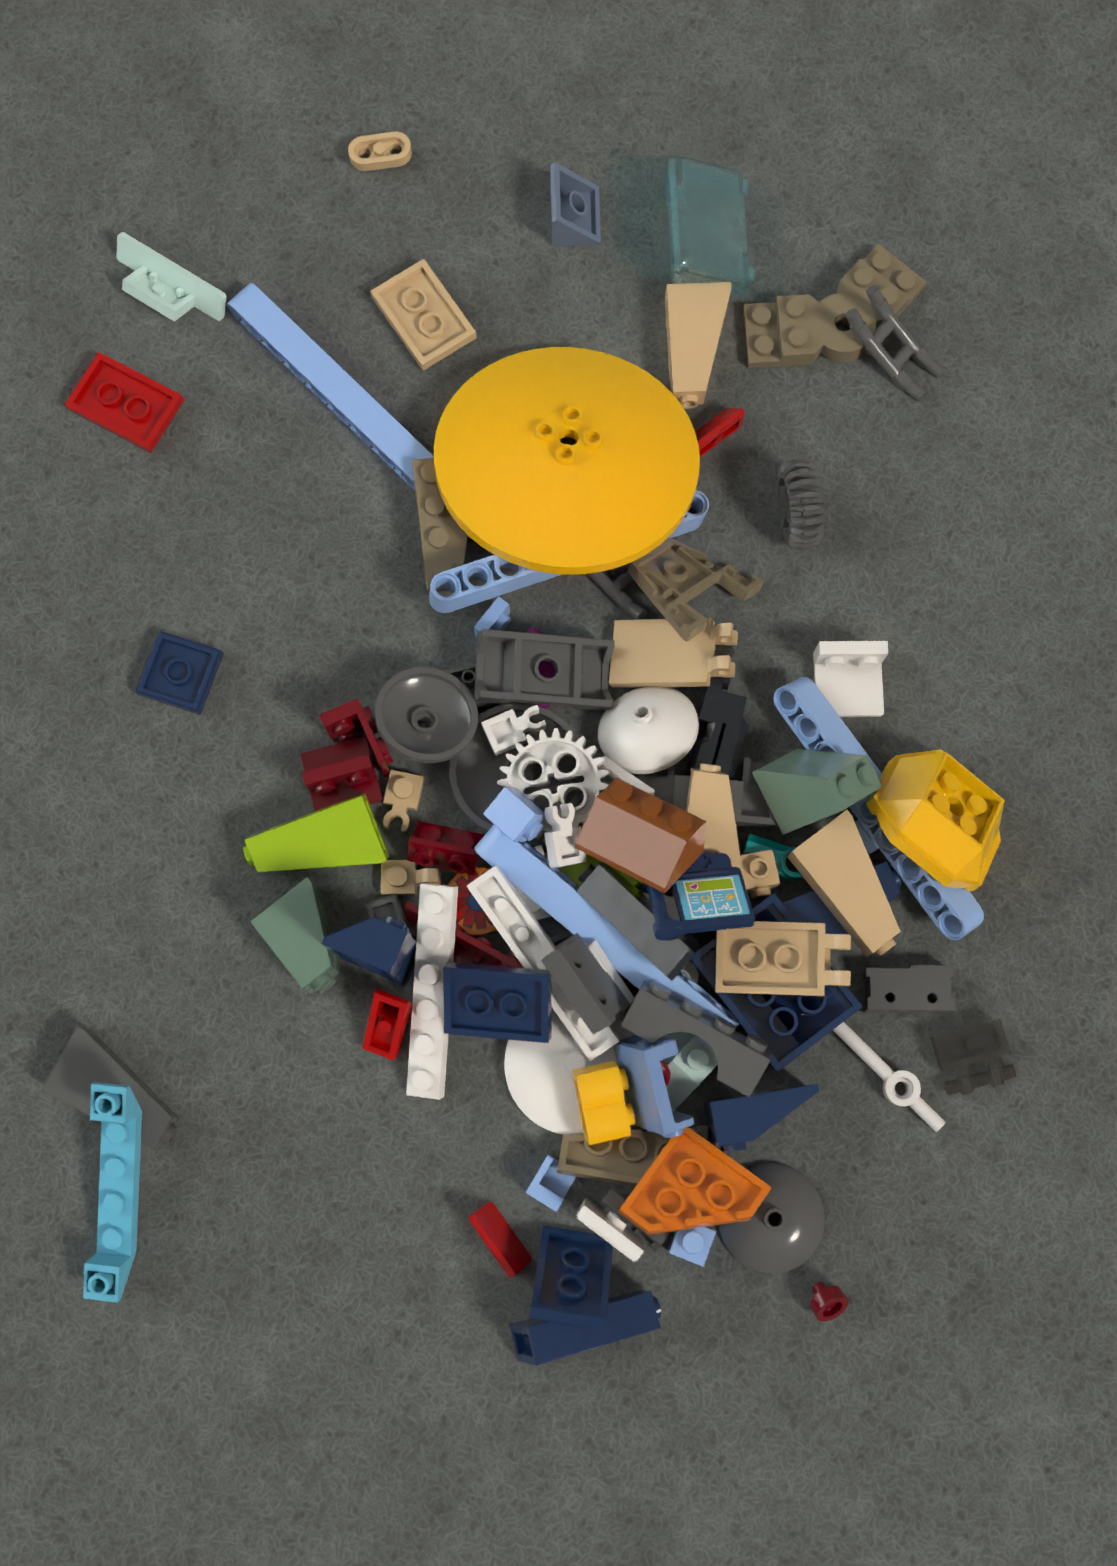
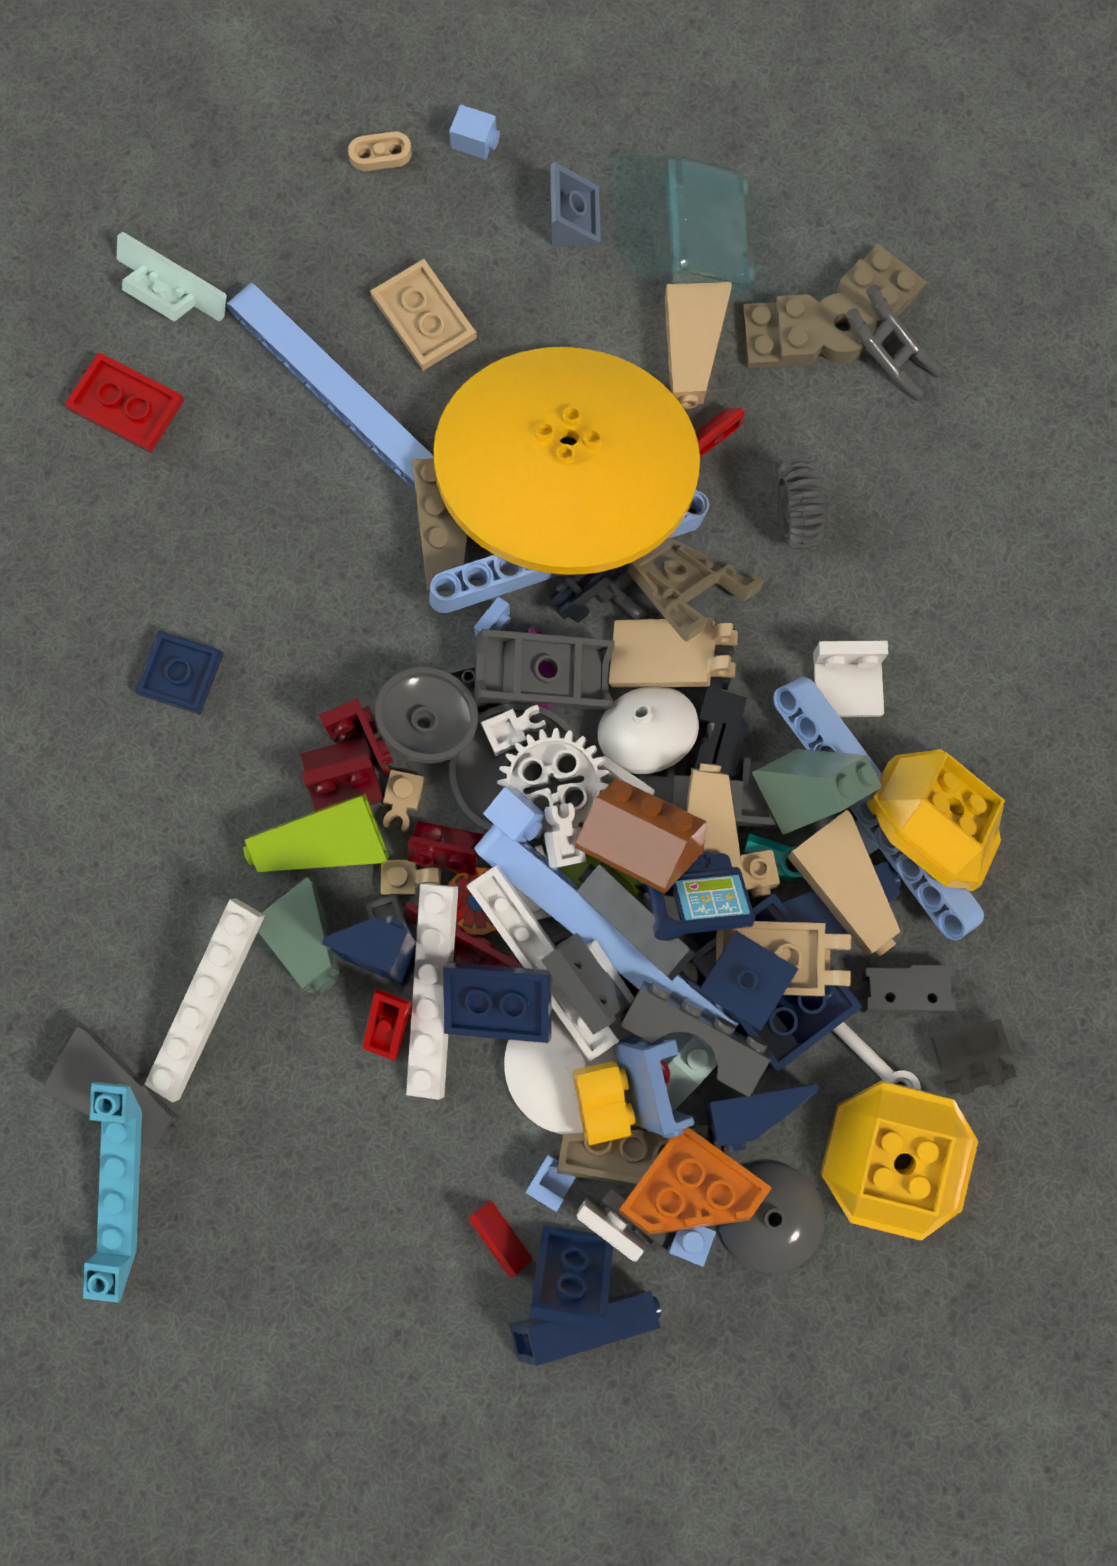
(204, 999): none -> white plate
(474, 132): none -> light blue brick
(577, 591): none -> black hips
(748, 980): none -> dark blue plate
(827, 1302): dark red tile -> none
(869, 1136): none -> yellow piece

